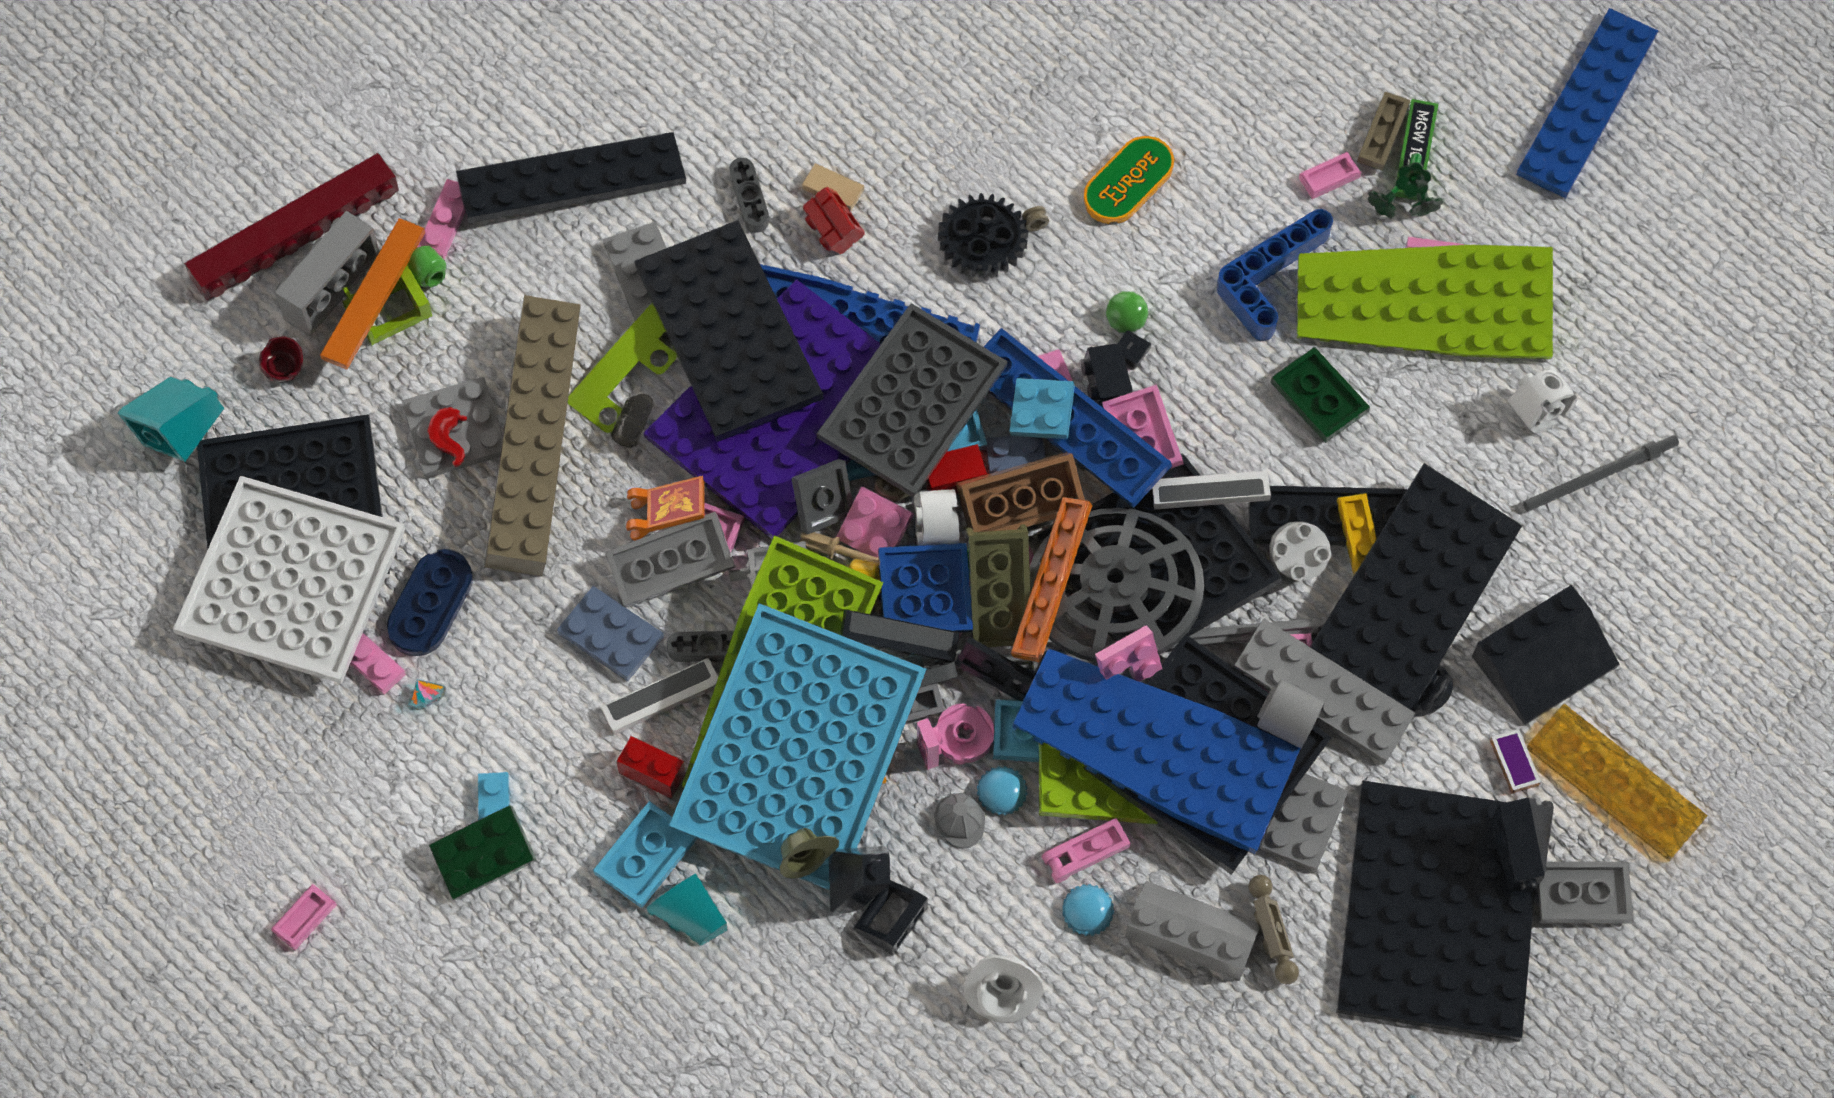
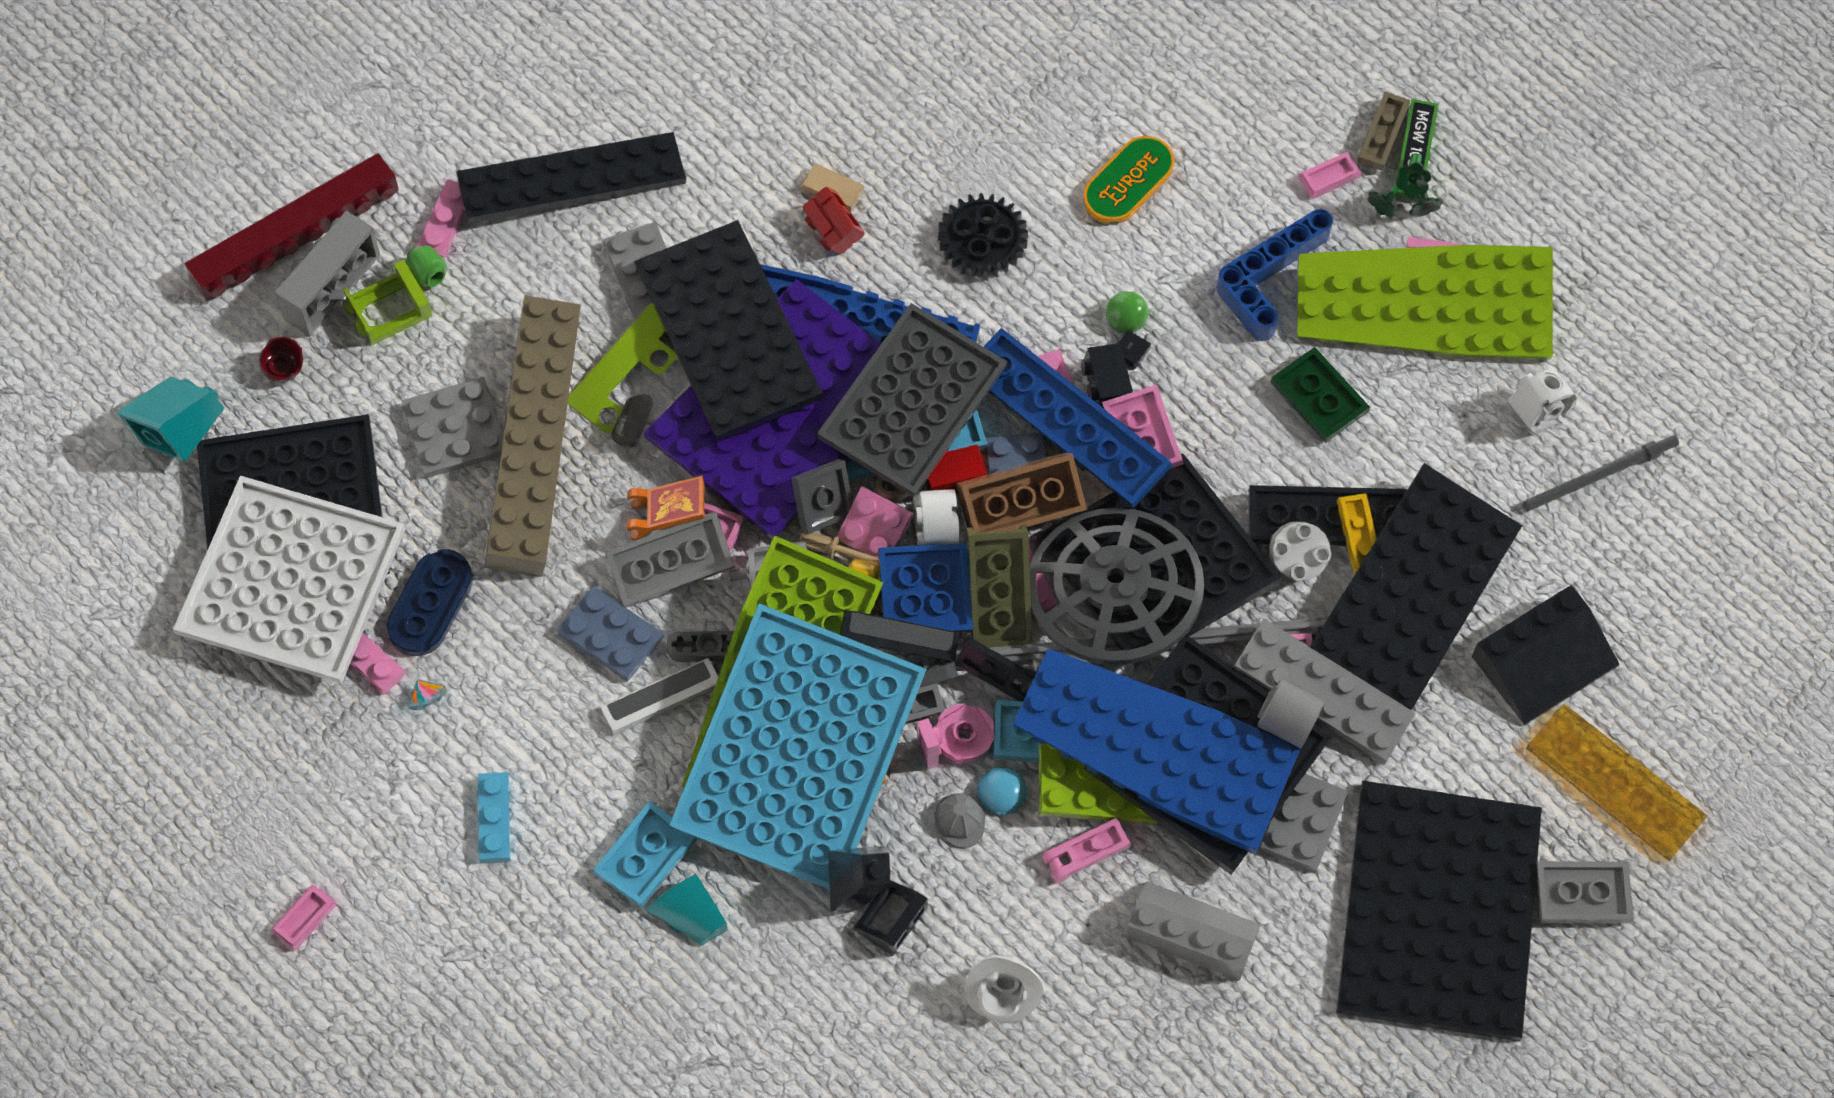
(372, 294): orange tile -> none
(439, 430): red piece -> none
(482, 852): dark green plate -> none
(651, 767): red brick -> none
(747, 205): dark grey beam -> none
(805, 853): olive piece -> none
(1035, 218): dark tan bush -> none
(1042, 408): medium azure plate -> none
(1051, 579): orange tile -> none
(1088, 910): medium azure hat -> none
(1134, 651): bright pink plate -> none
(1211, 490): tile -> none
(1276, 938): dark tan plate -> none
(1434, 694): black plate -> none
(1515, 761): tile -> none
(1522, 841): black slope -> none
(1587, 103): blue plate -> none

